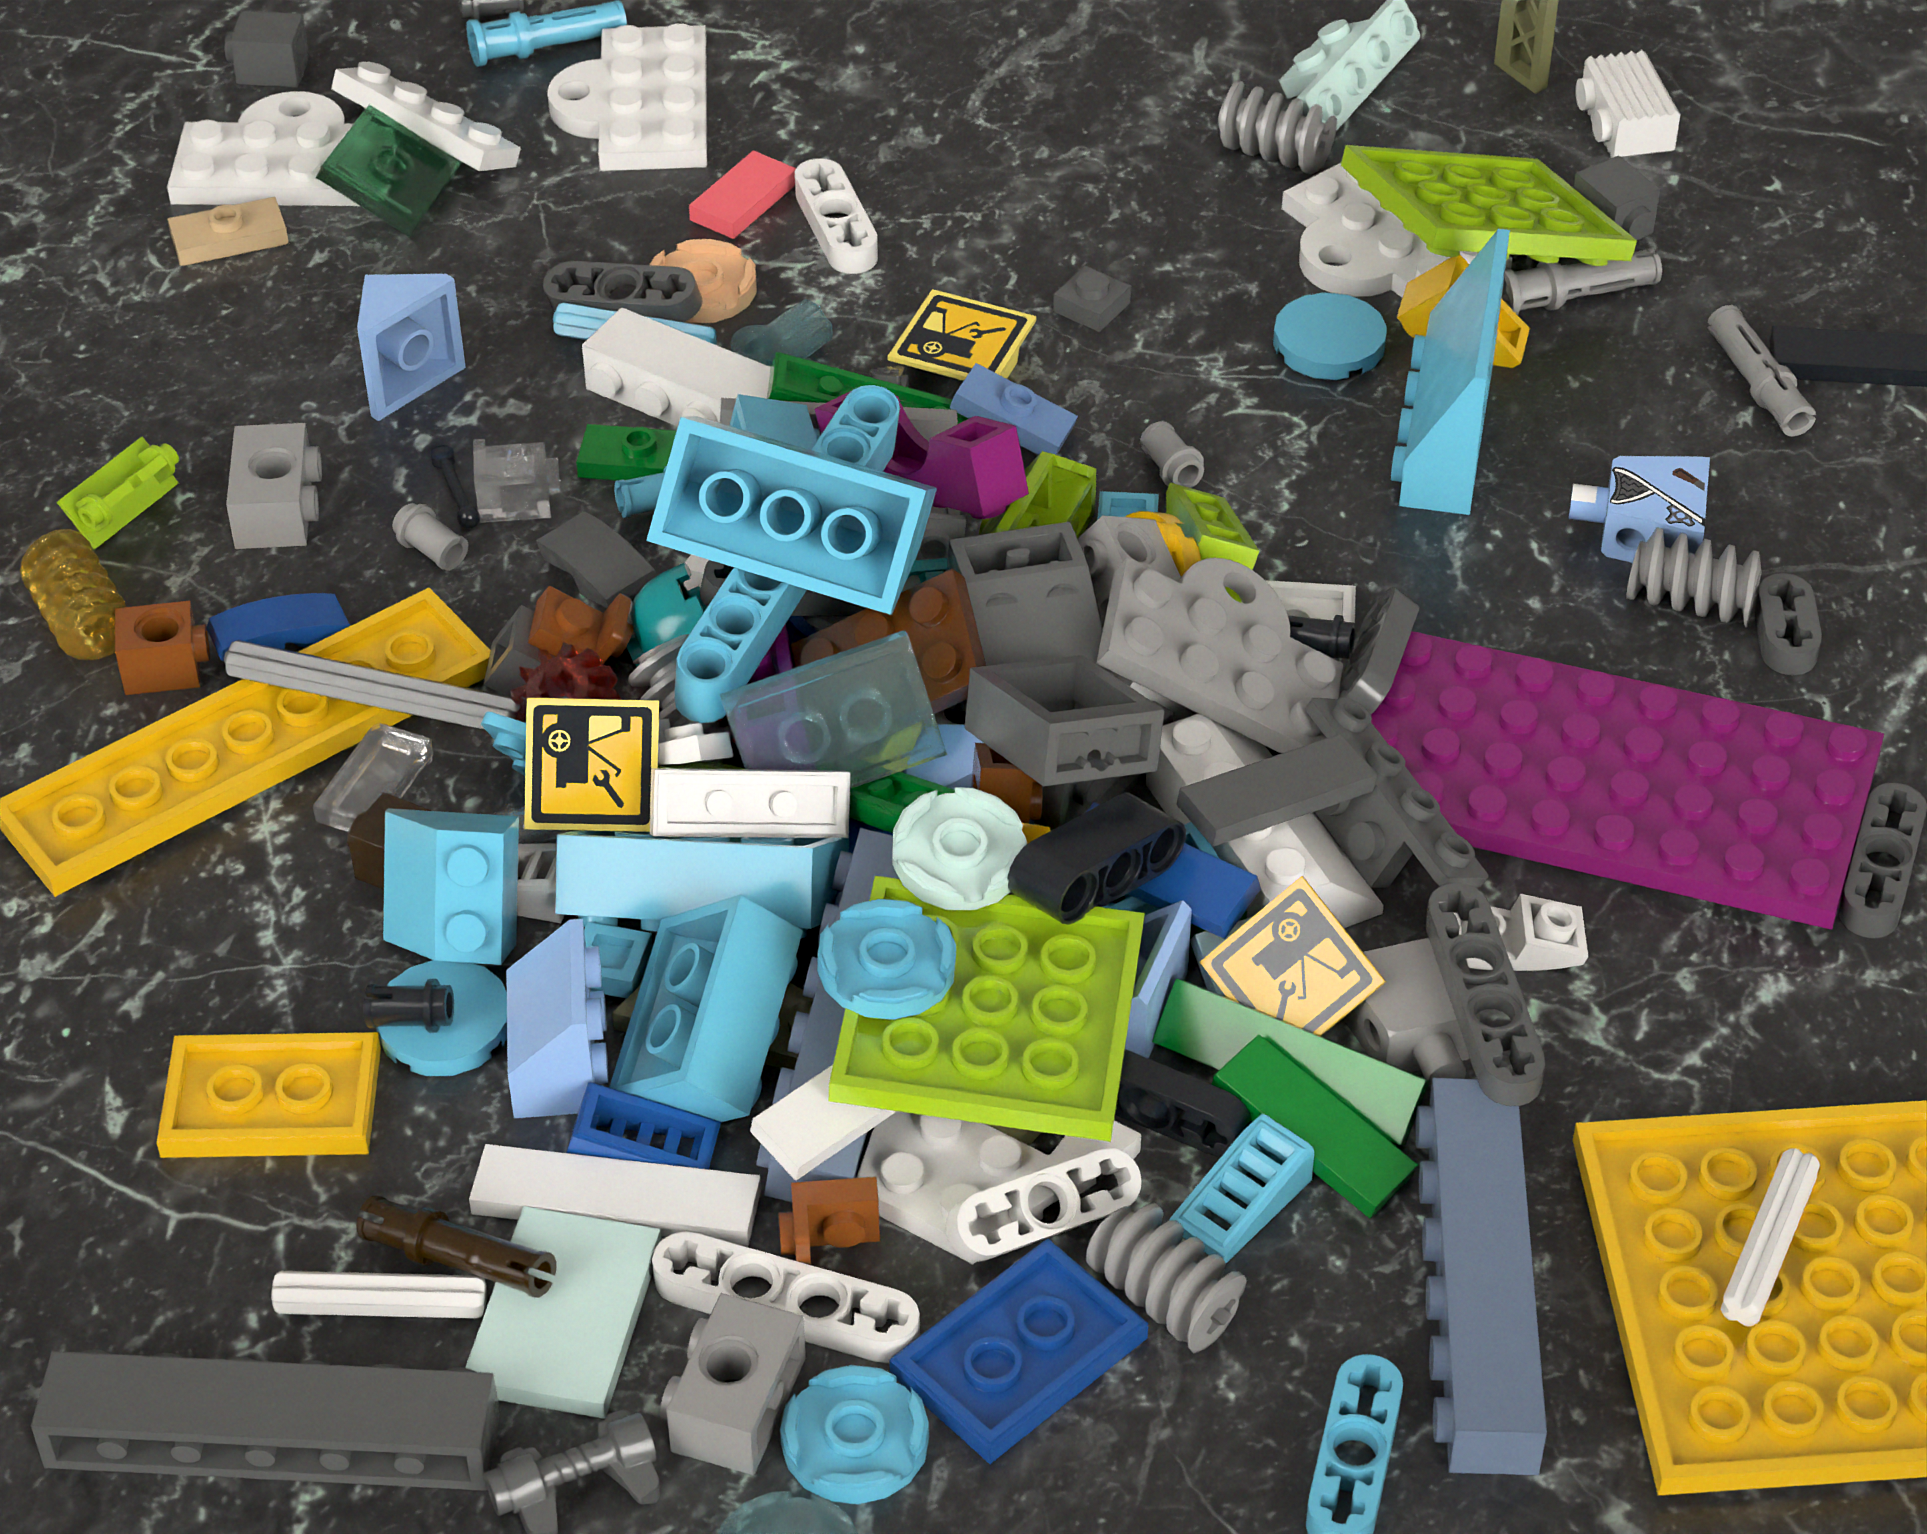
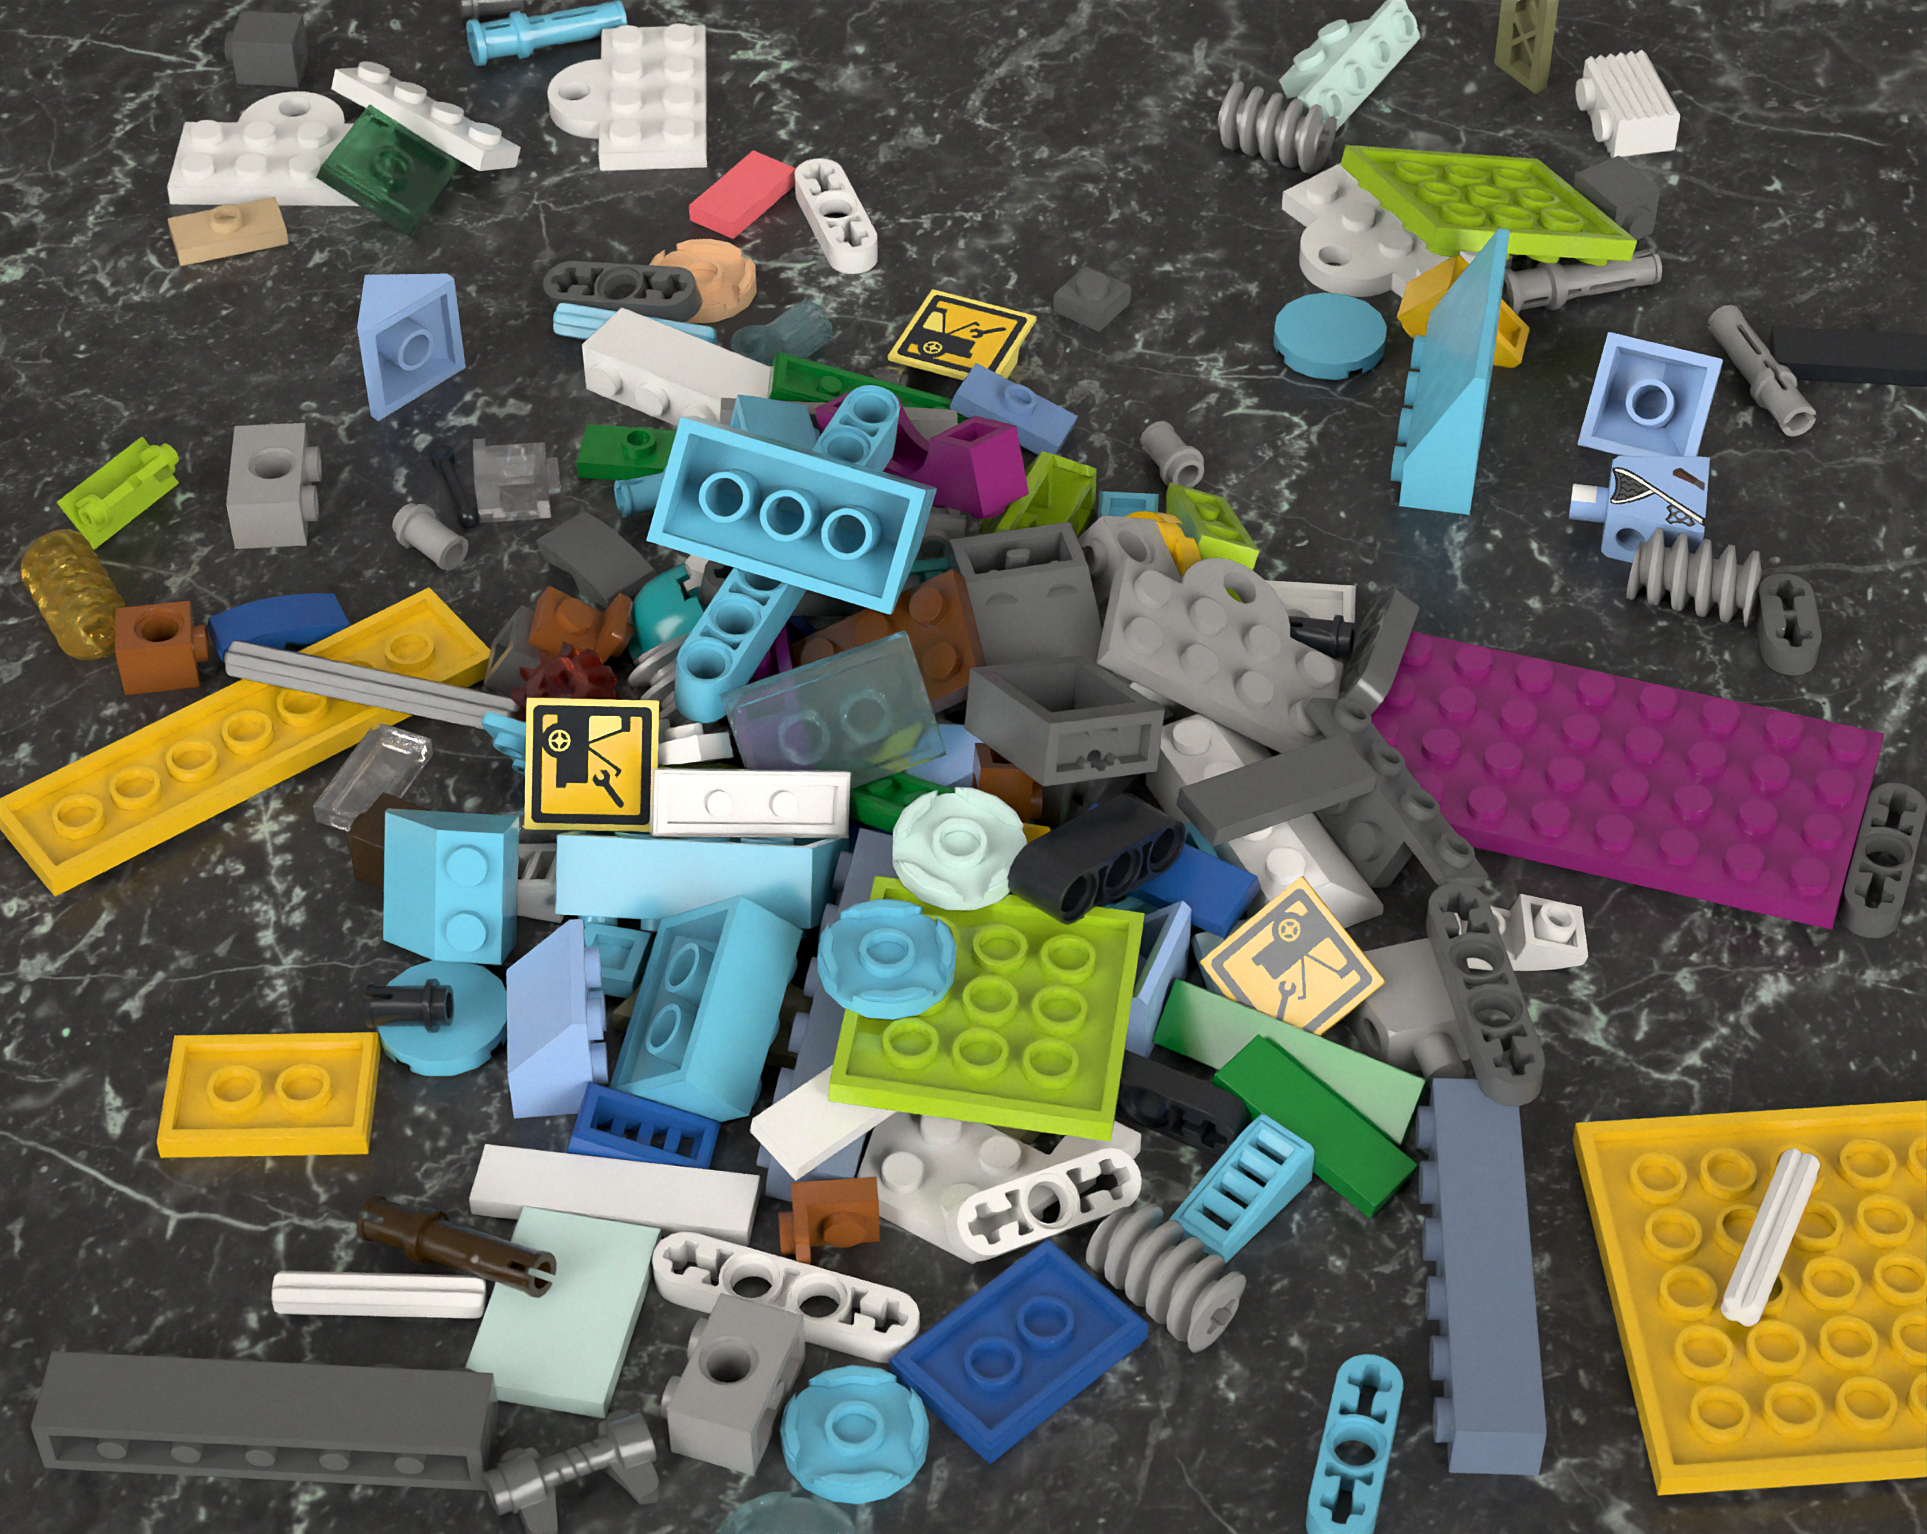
(1649, 399): none -> light blue slope

